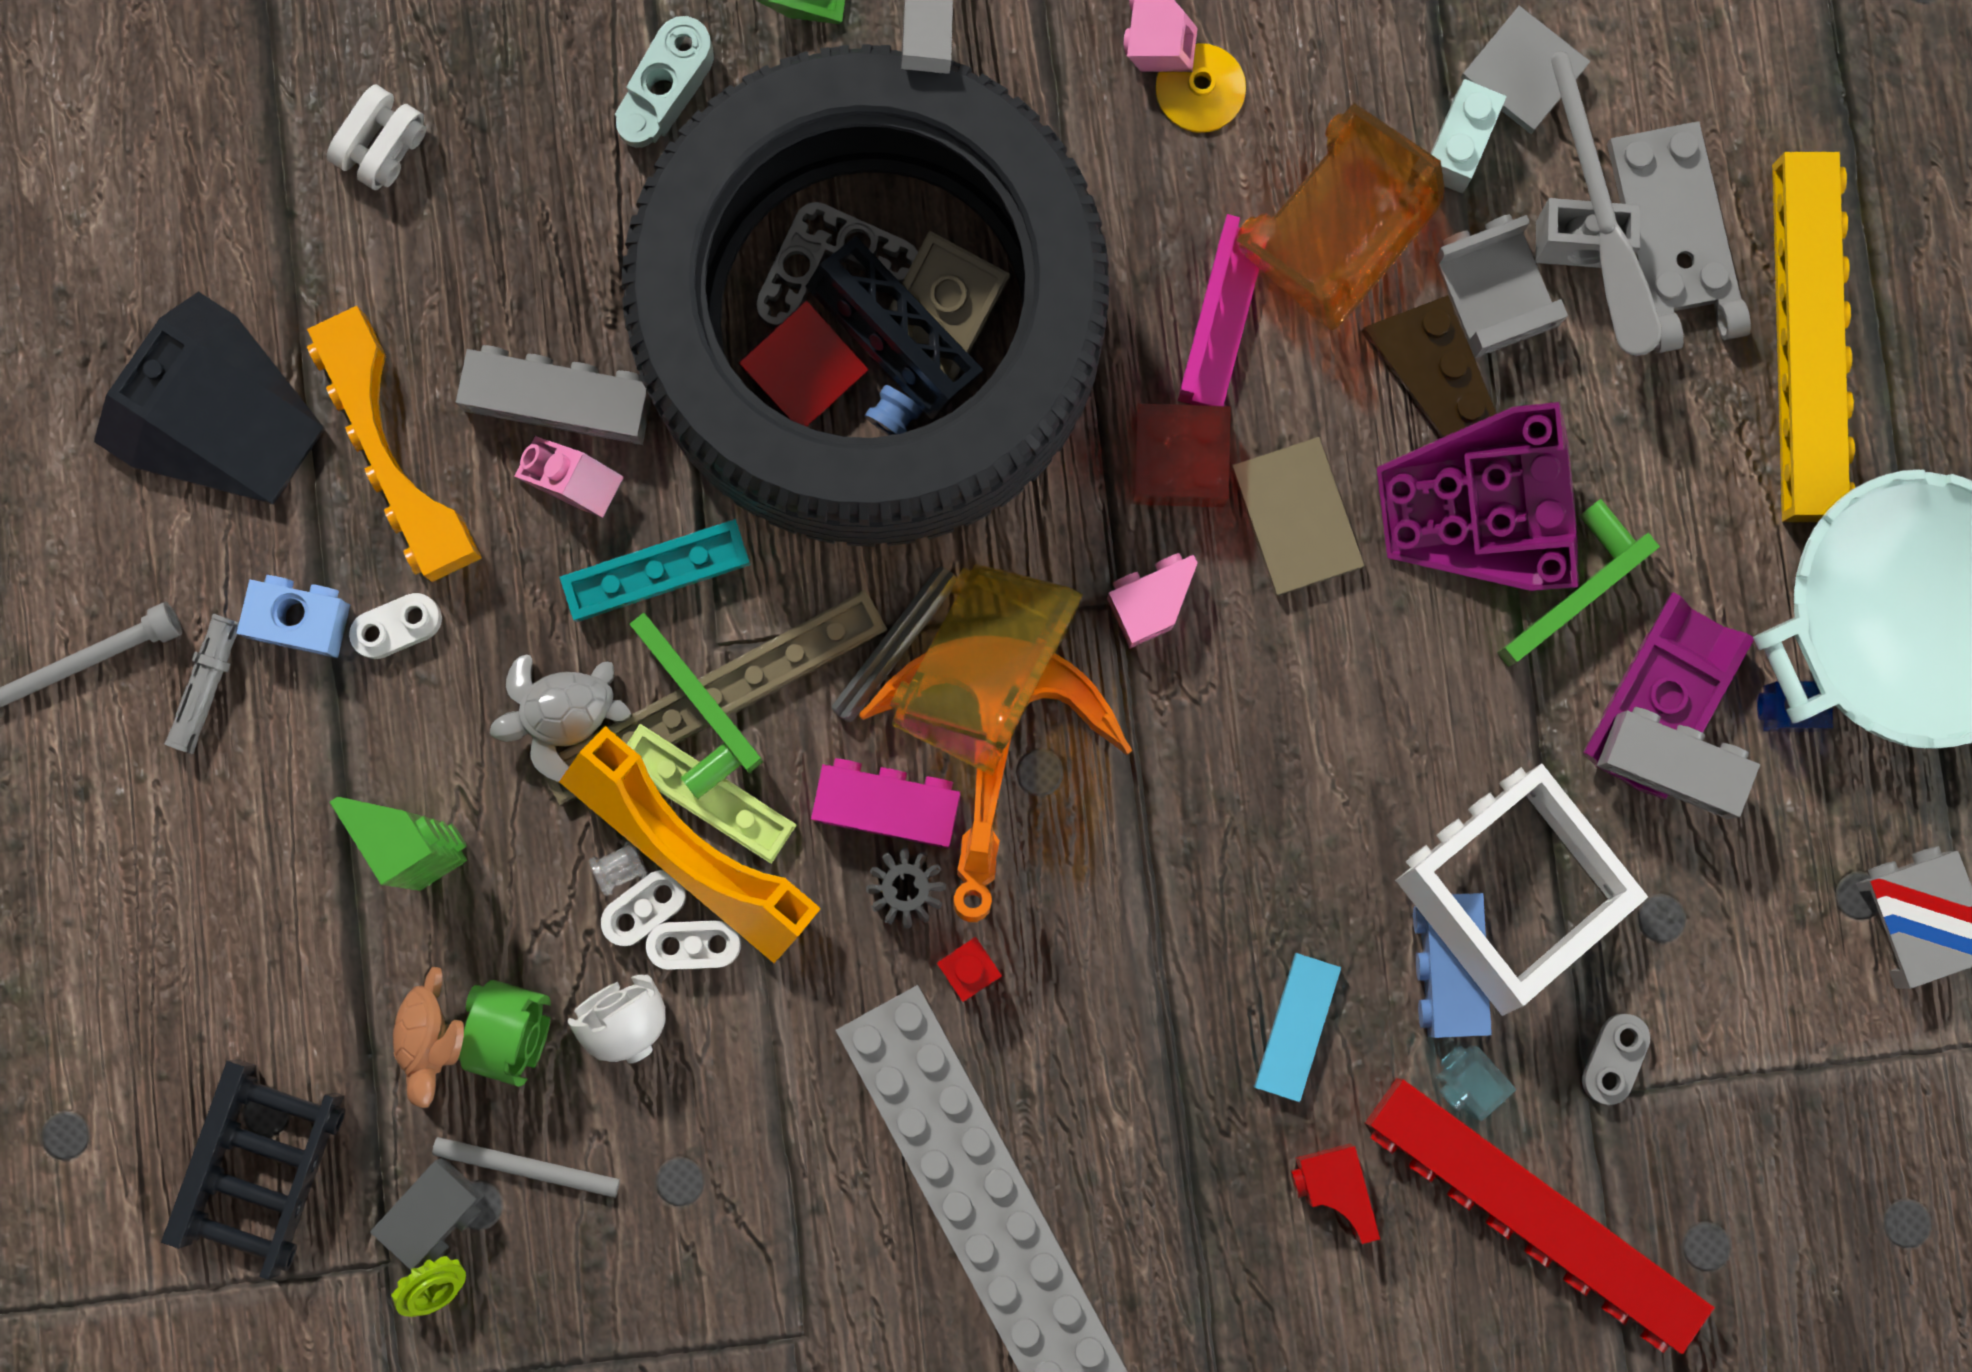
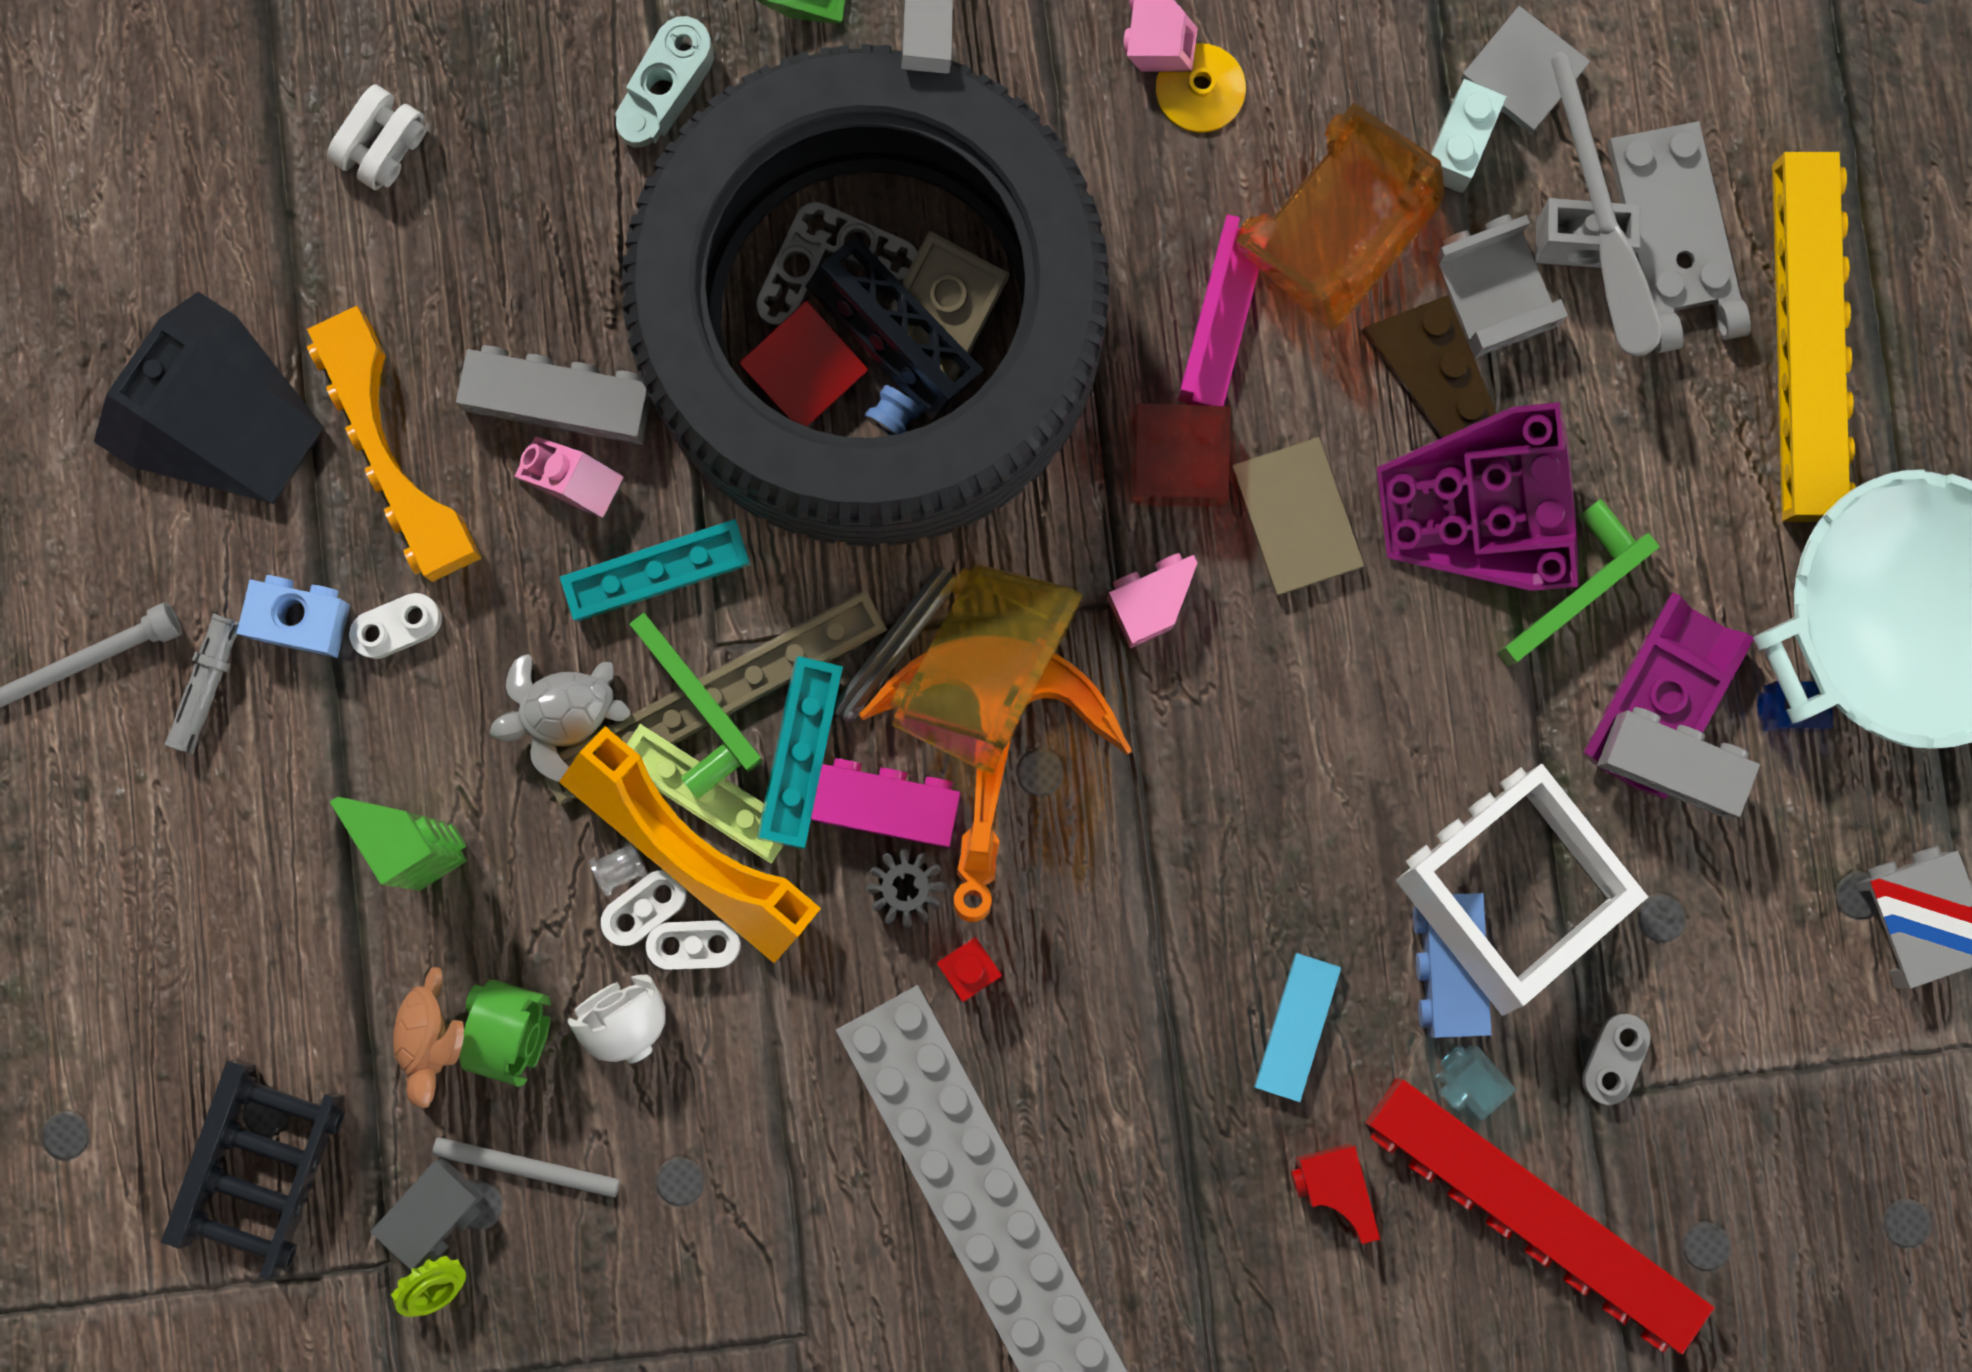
(799, 752): none -> teal plate

